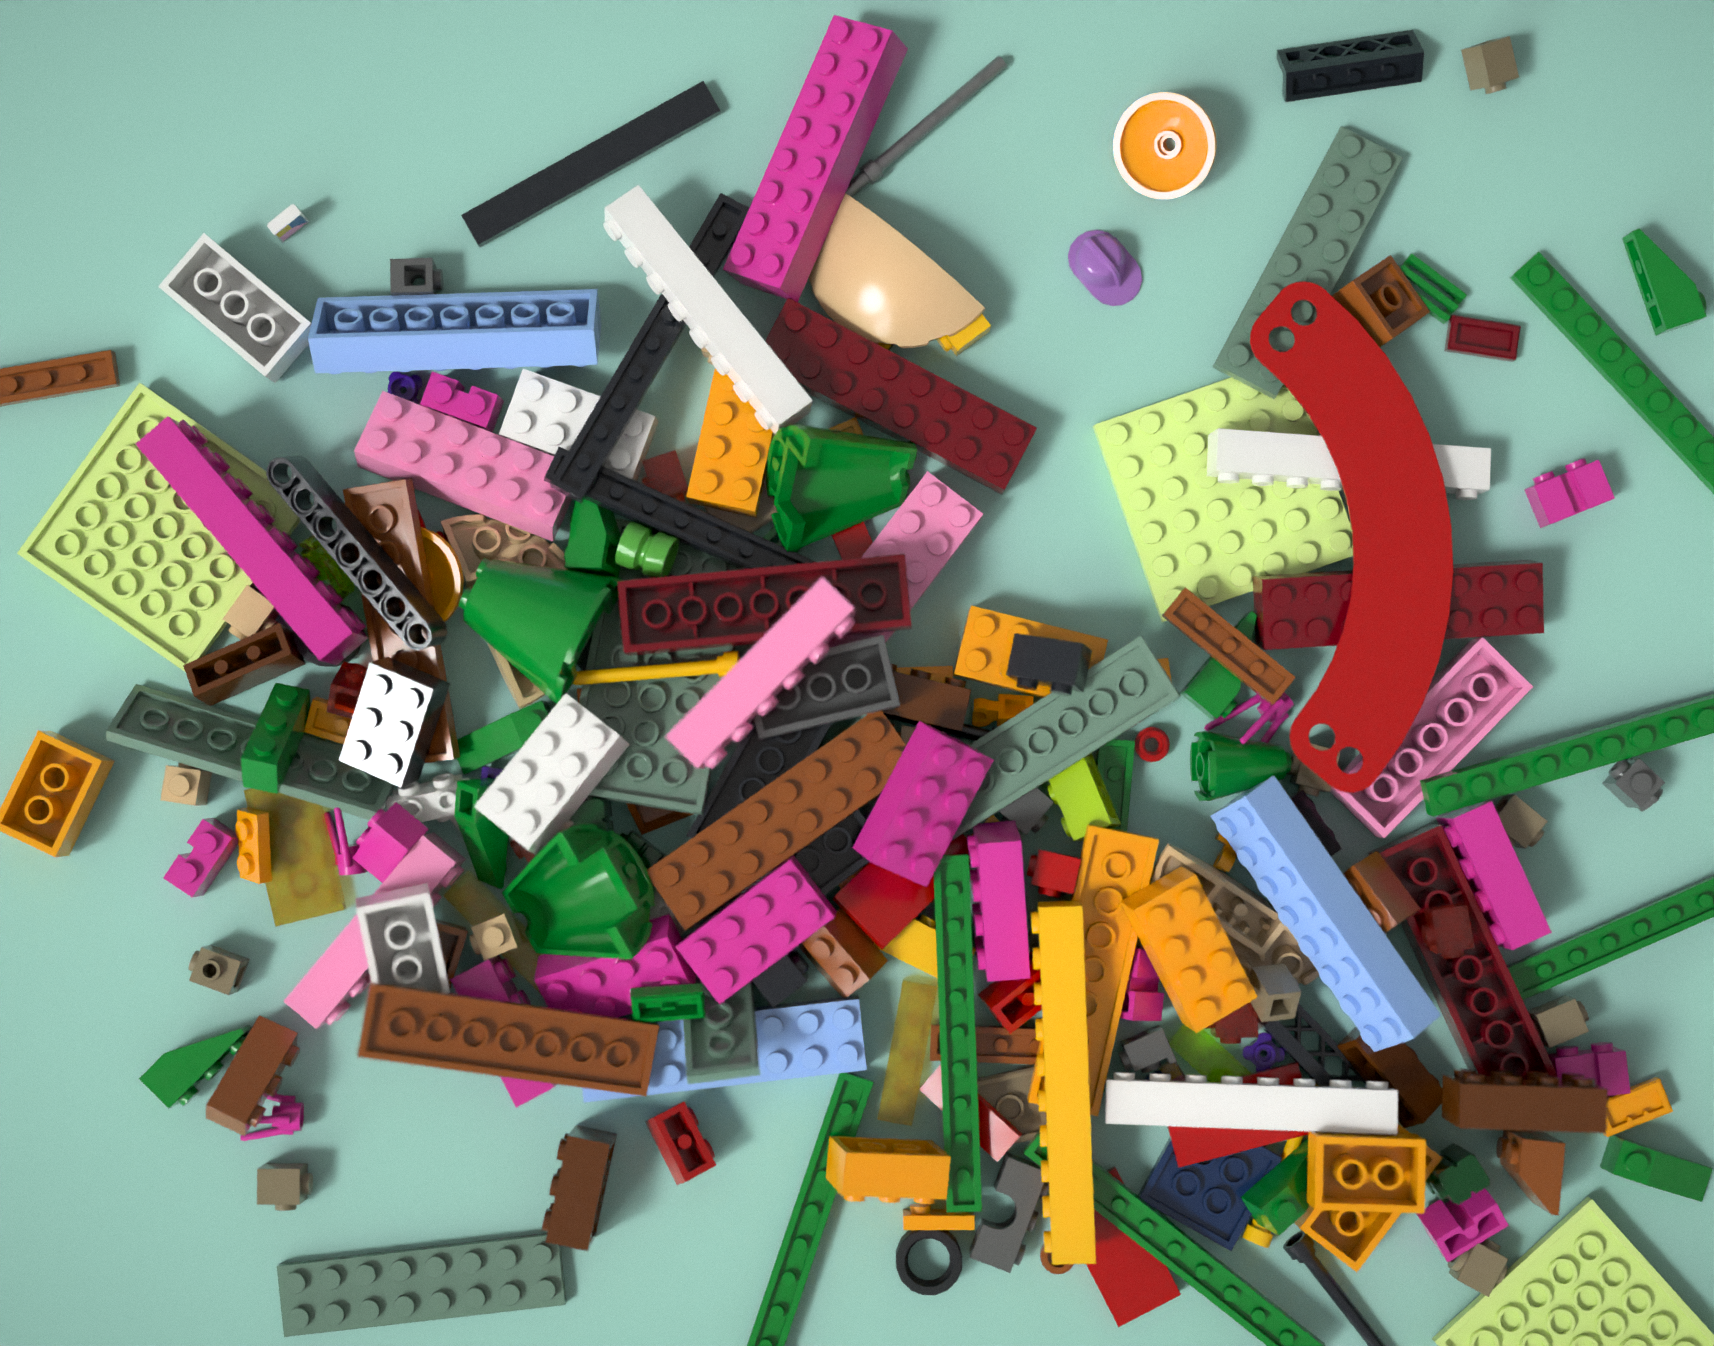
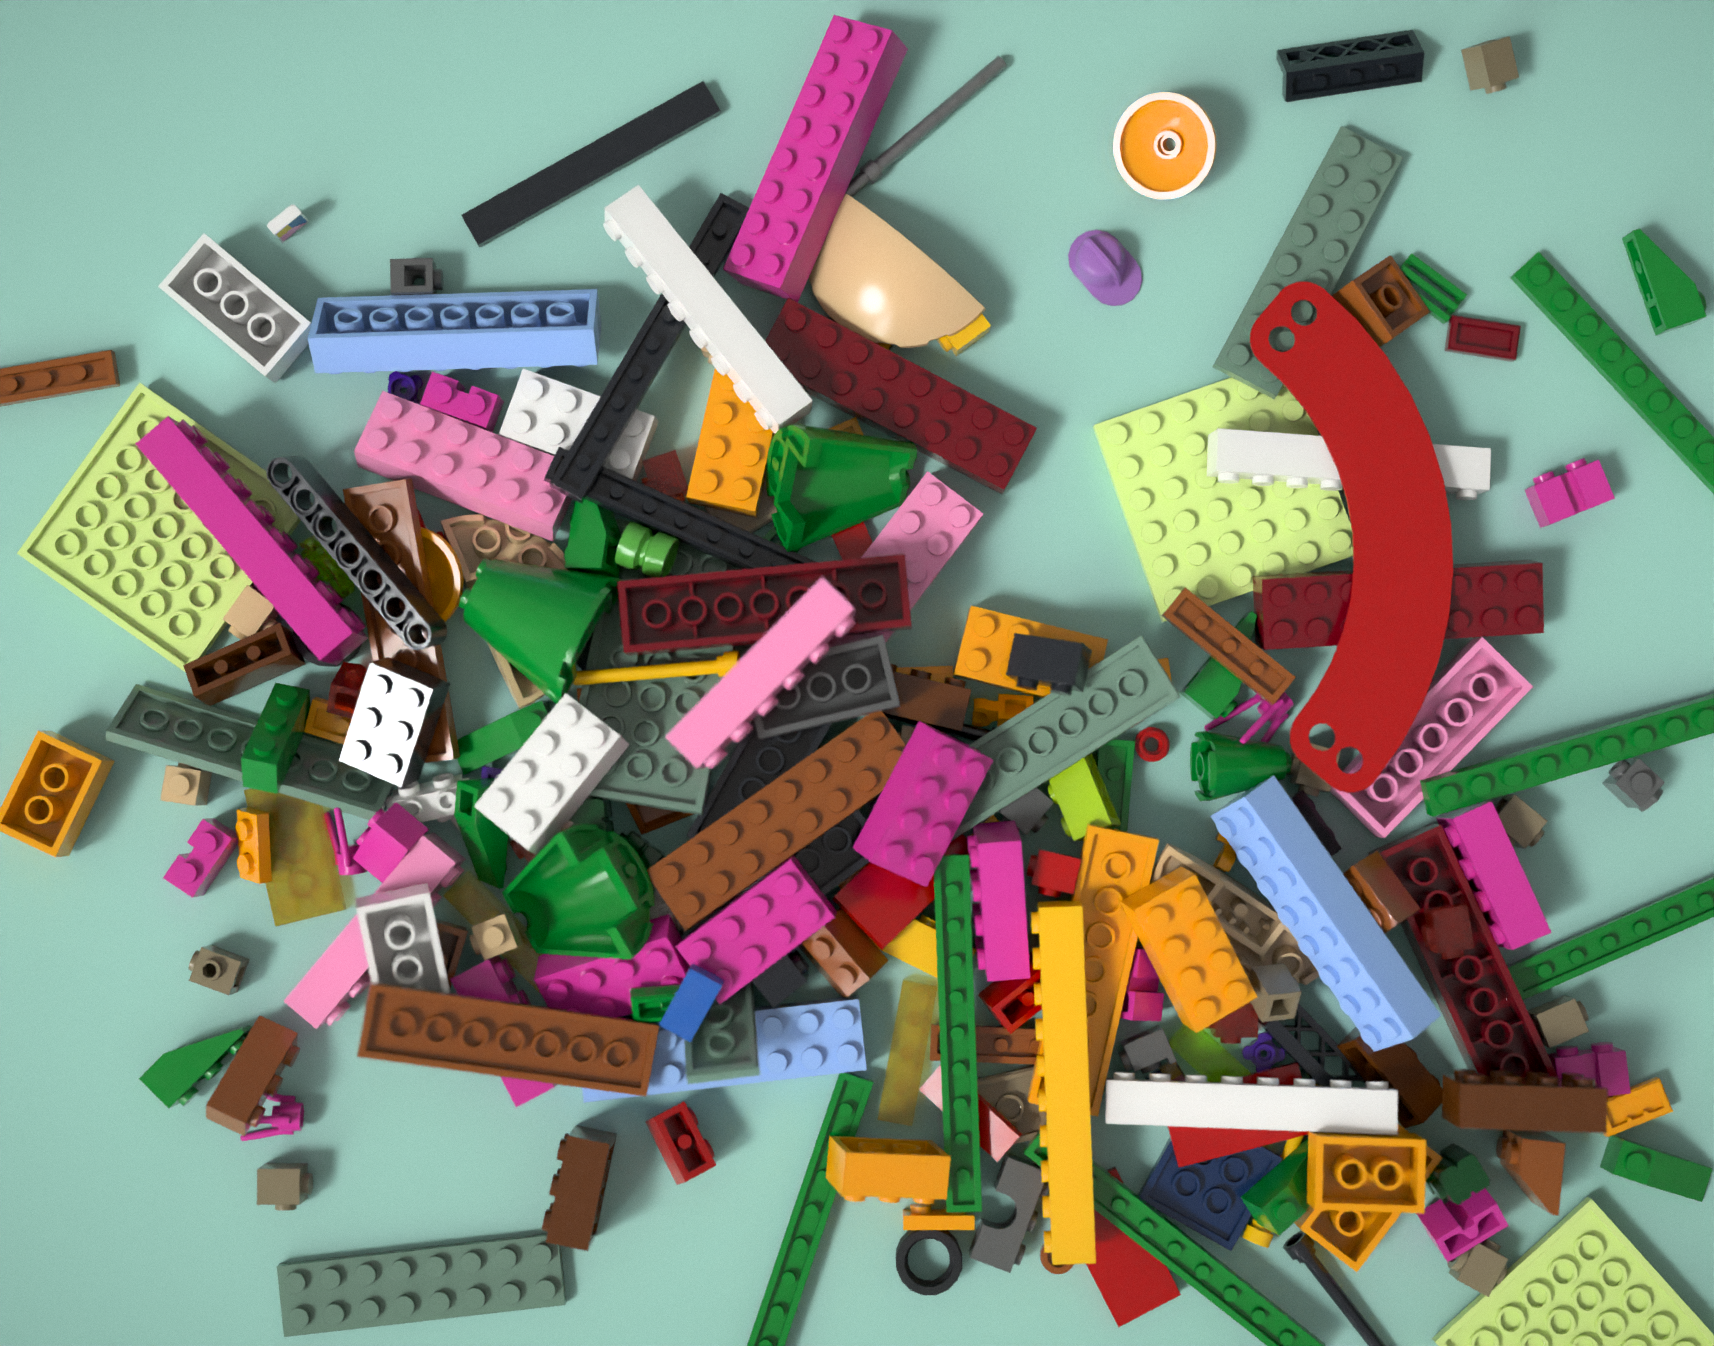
(691, 1002): none -> blue tile

